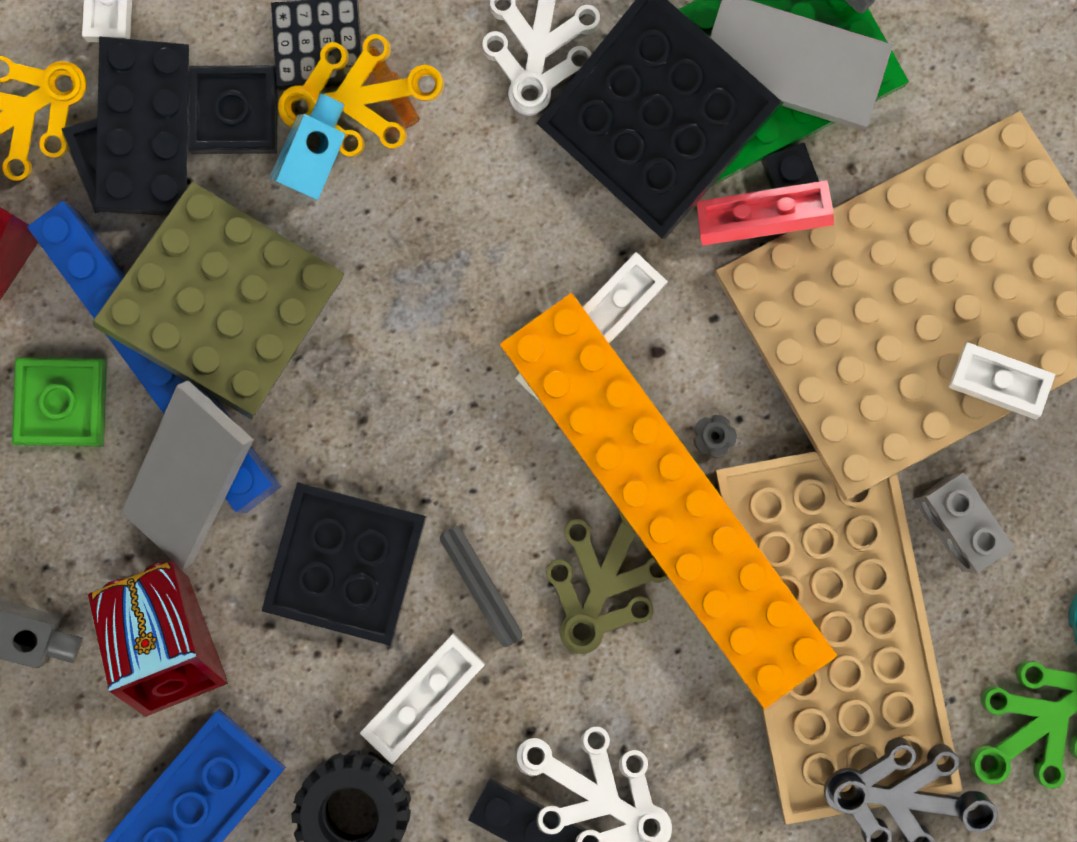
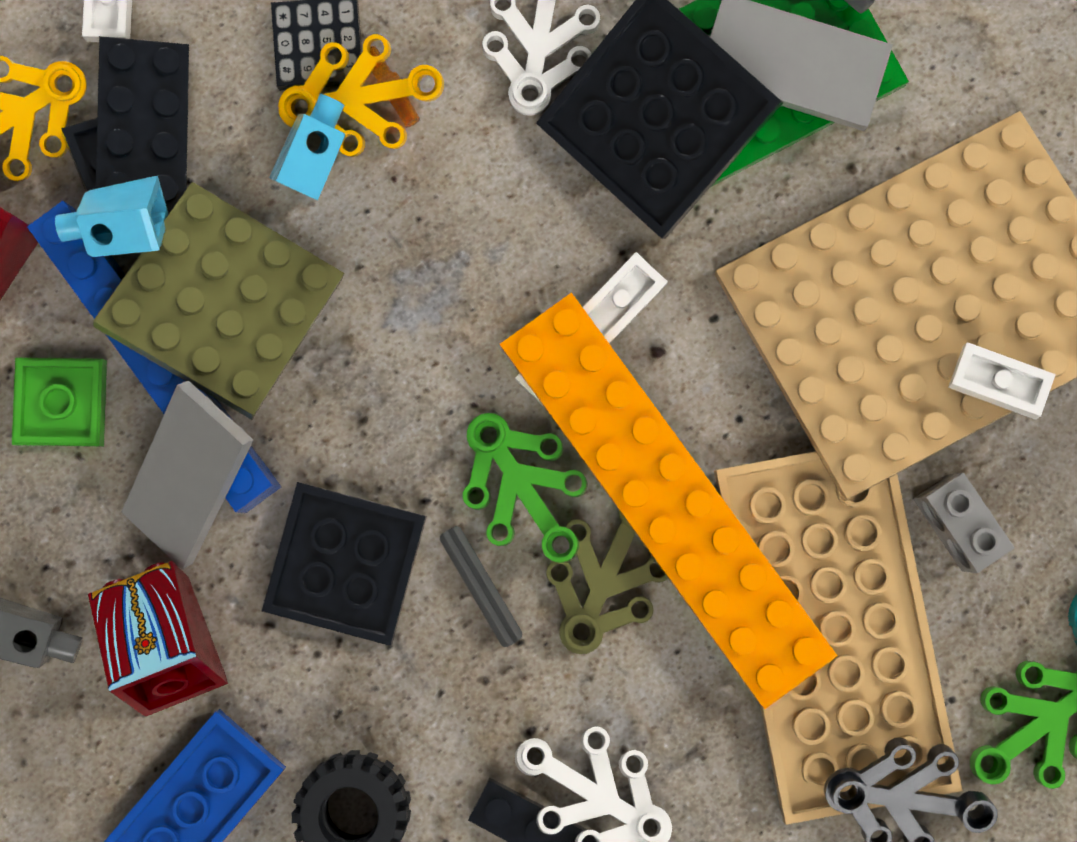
(118, 219): none -> medium azure torso
(232, 109): black tile -> none
(422, 698): white plate -> none
(518, 480): none -> bright green plant
(704, 442): dark grey plate -> none
(765, 213): coral plate -> none
(789, 167): black plate -> none

